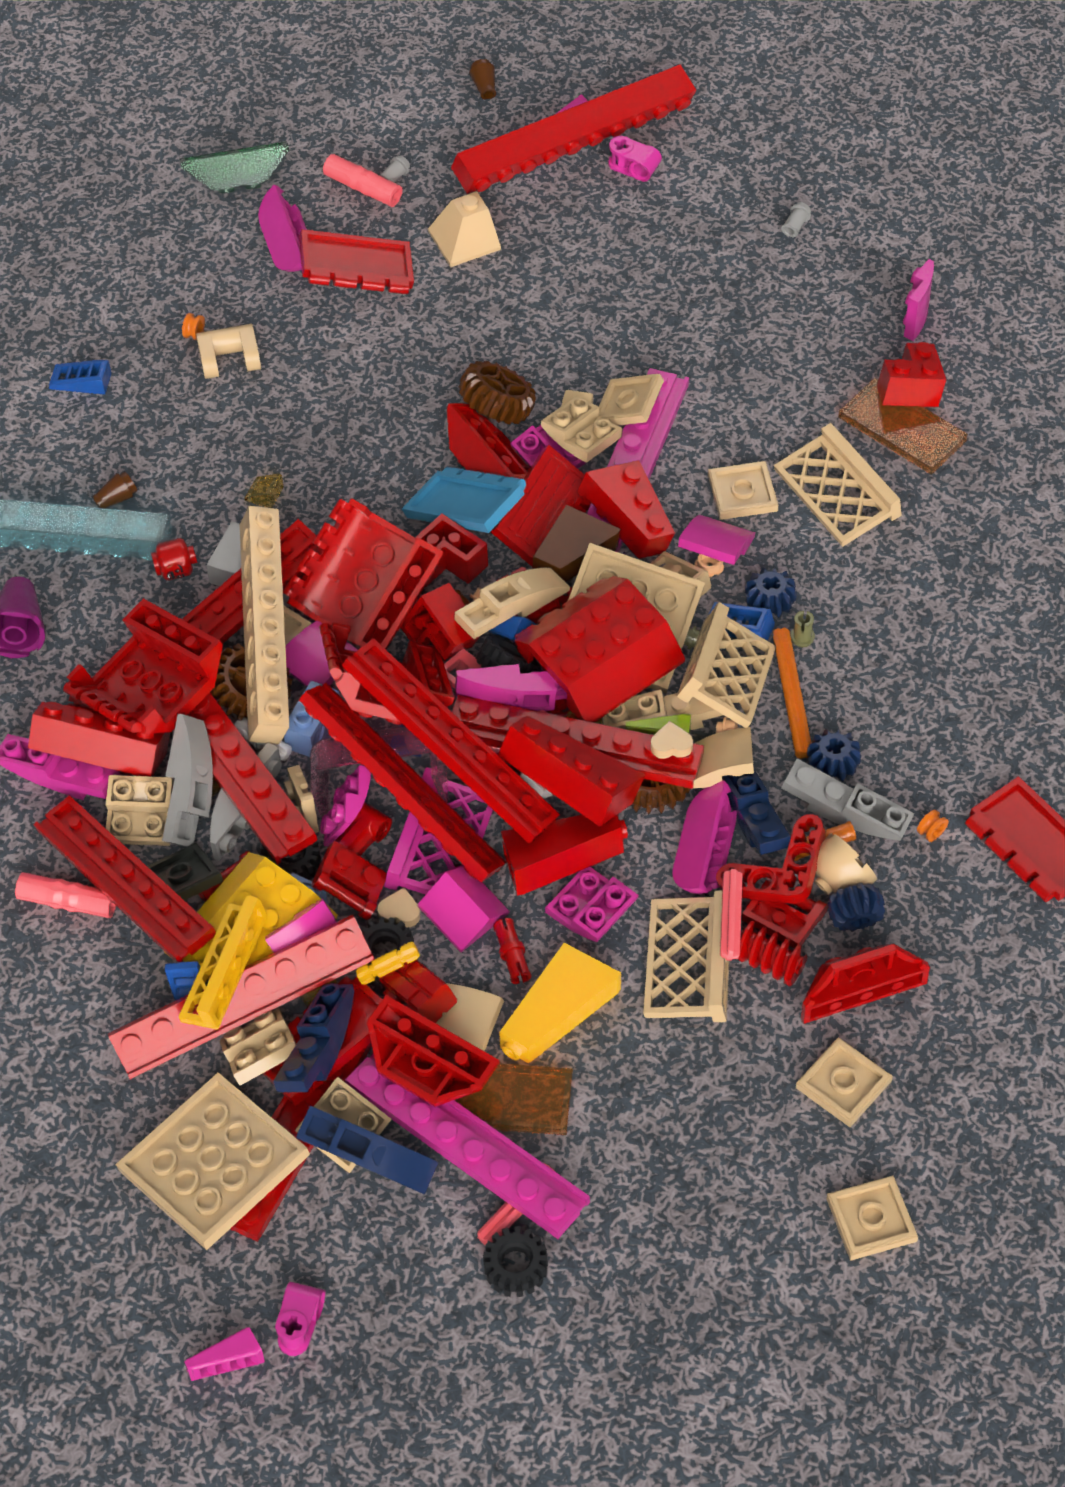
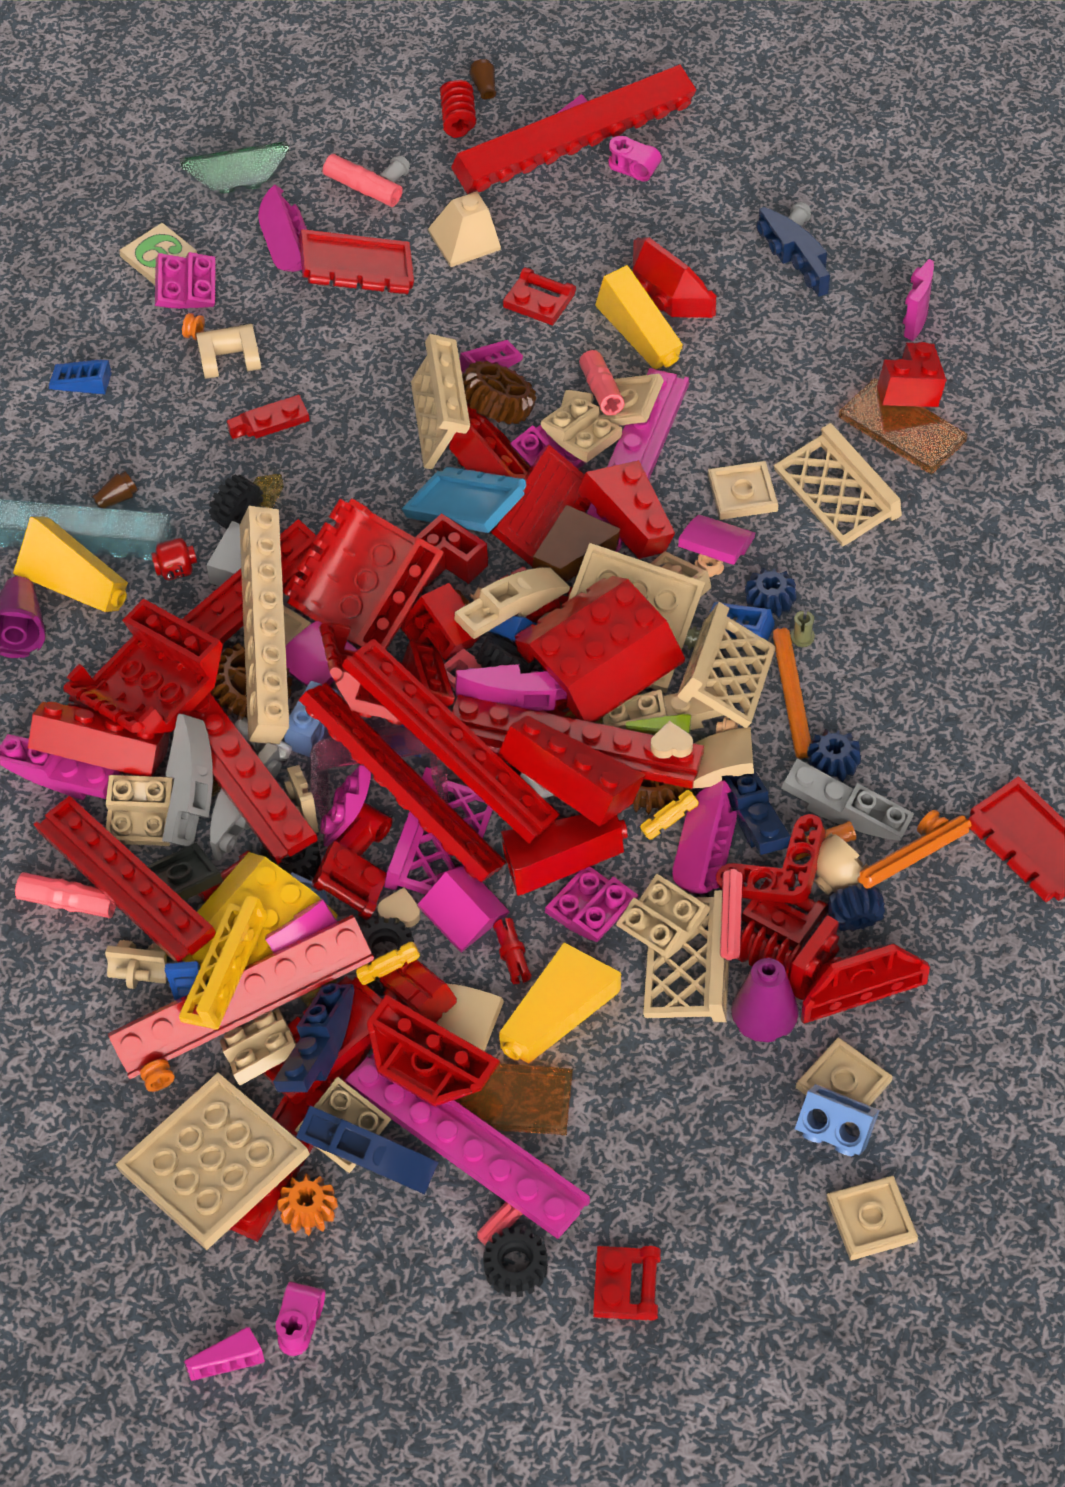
(65, 566): none -> yellow slope
(136, 964): none -> tan hips
(143, 251): none -> tan tile
(157, 1075): none -> orange bush
(185, 281): none -> dark pink slope
(234, 499): none -> black tyre
(269, 418): none -> red hinge
(298, 1214): none -> orange gear
(439, 398): none -> tan fence
(457, 108): none -> red piece
(486, 352): none -> dark pink slope
(538, 303): none -> red plate
(601, 382): none -> coral axle
(614, 1282): none -> red plate
(638, 318): none -> yellow slope
(663, 916): none -> tan slope
(669, 815): none -> yellow axle
(671, 282): none -> red wedge
(765, 1003): none -> magenta cone
(797, 245): none -> dark blue slope
(816, 952): none -> red plate
(838, 1110): none -> medium blue brick
(914, 851): none -> orange axle

